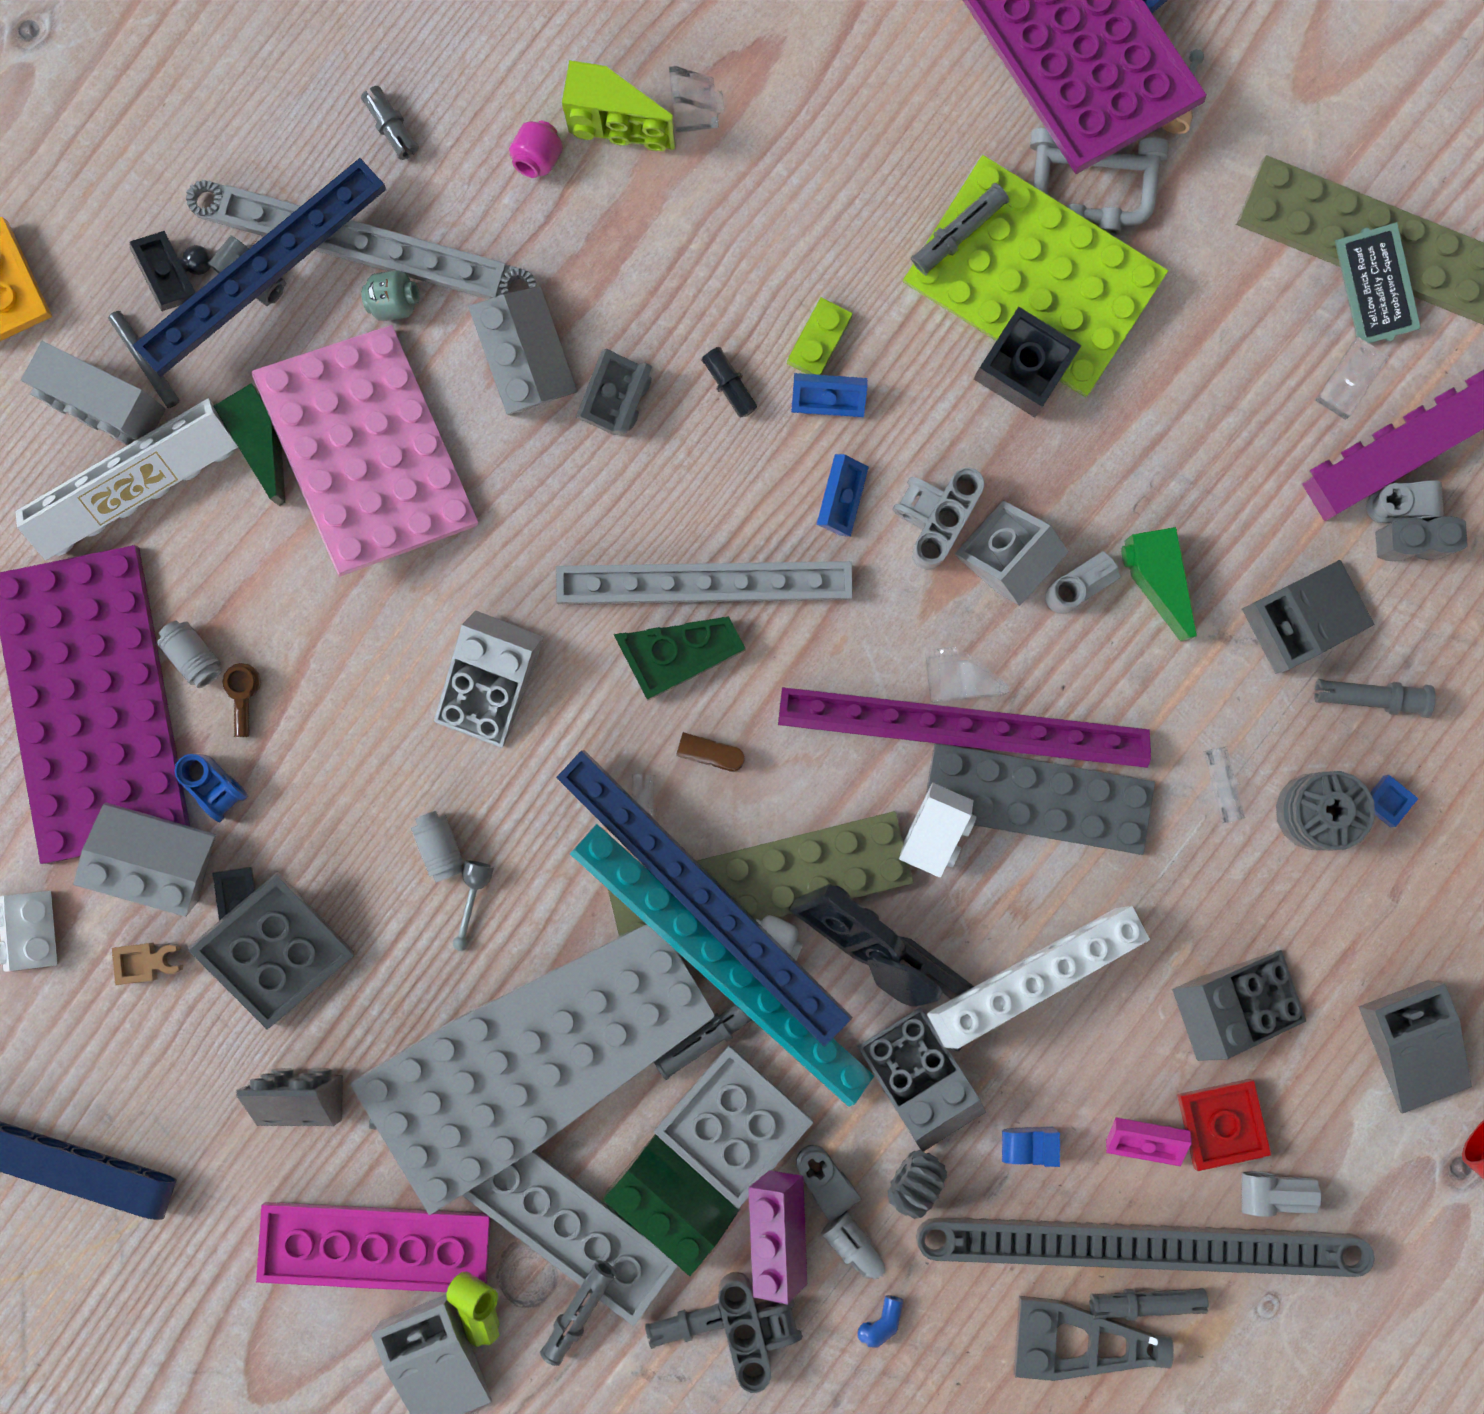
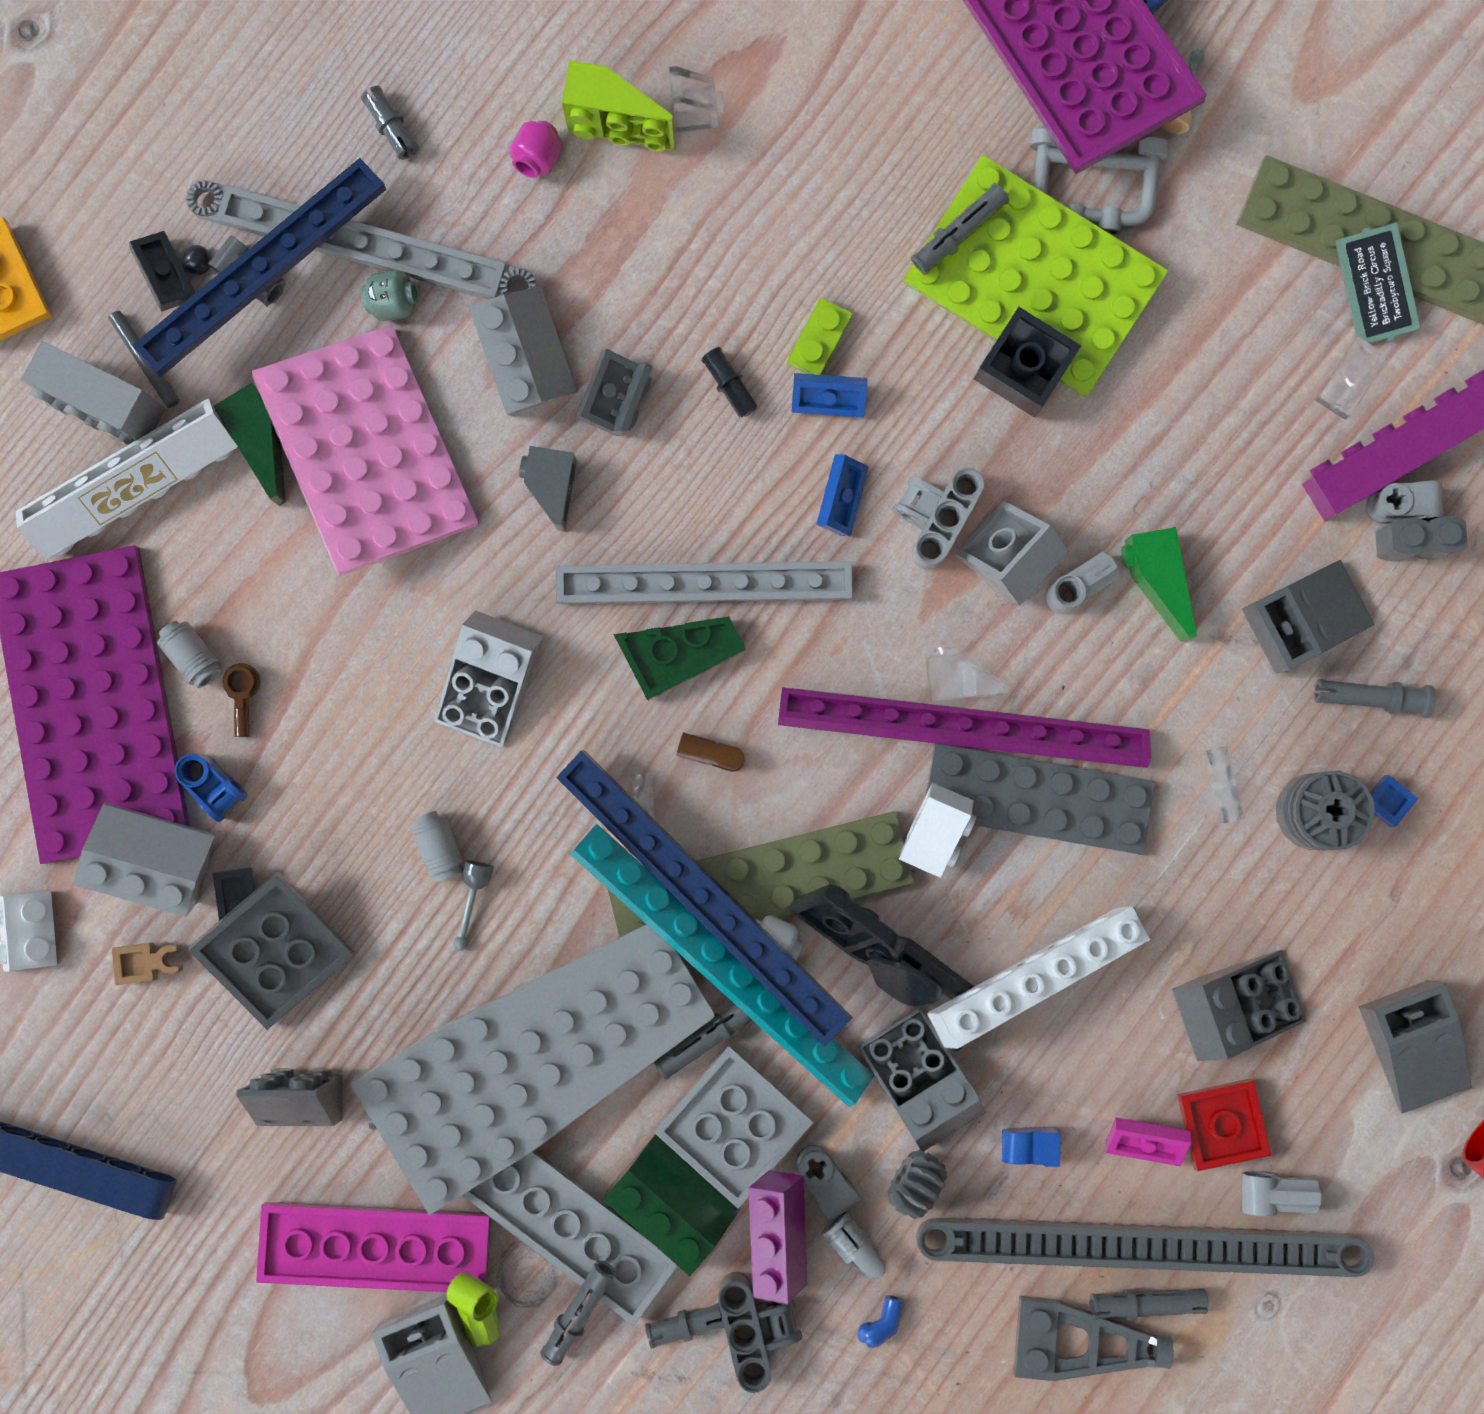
(550, 481): none -> dark grey slope

